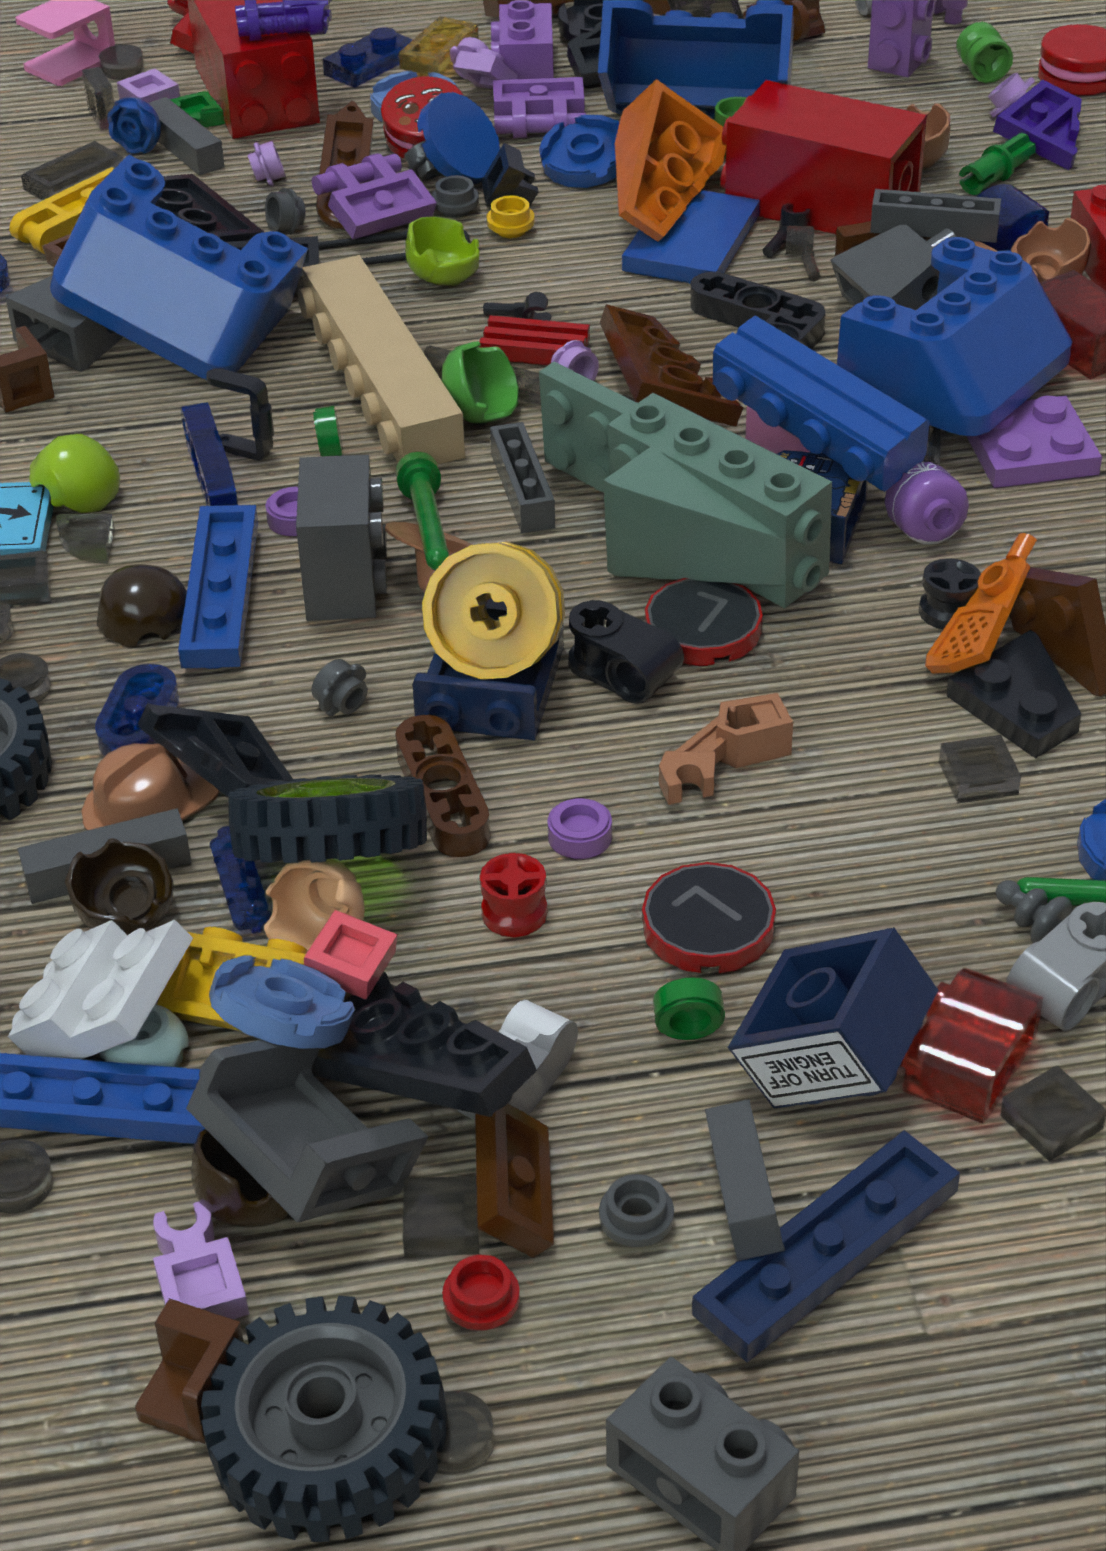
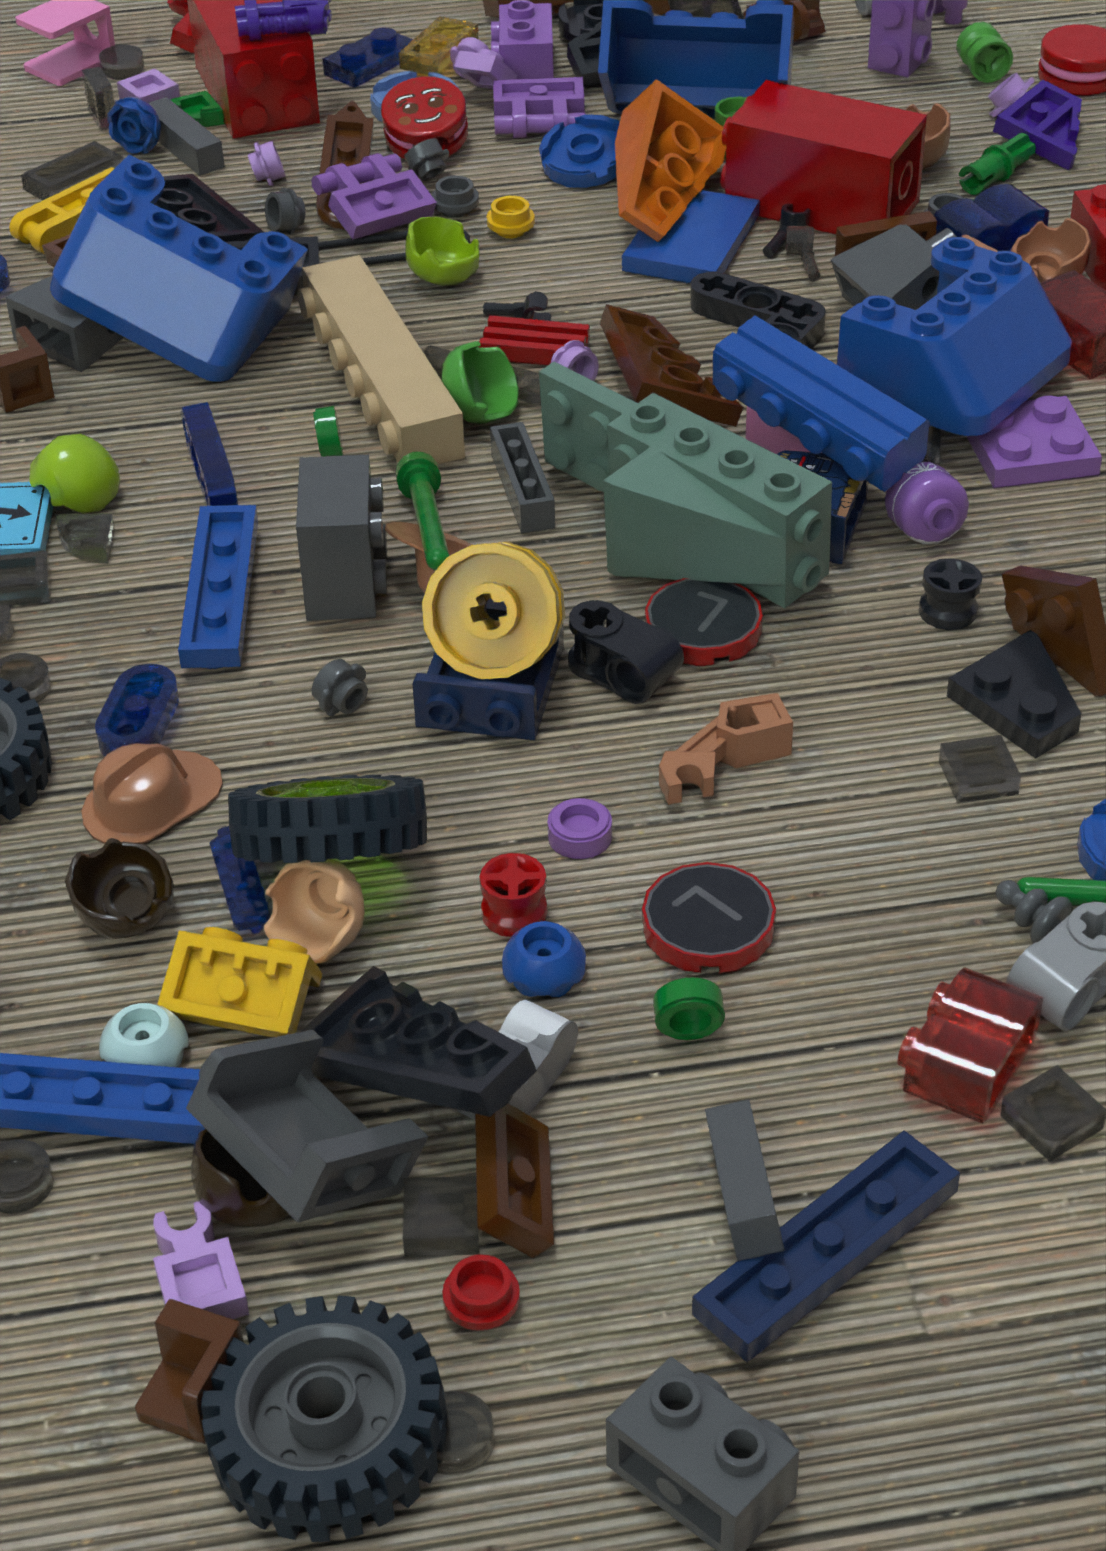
(48, 861): dark grey piece -> none
(97, 990): white plate -> none
(140, 602): dark brown hair -> none
(216, 745): black wing -> none
(259, 412): black piece -> none
(281, 1003): medium blue tile -> none
(282, 511): medium lavender tile -> none
(352, 953): coral plate -> none
(449, 764): reddish brown beam -> none
(458, 136): blue tile -> none
(508, 177): black tile -> none
(544, 960): none -> blue plate
(636, 1196): dark grey plate -> none
(834, 1019): dark blue brick -> none
(931, 213): dark grey piece -> none
(977, 626): orange piece -> none

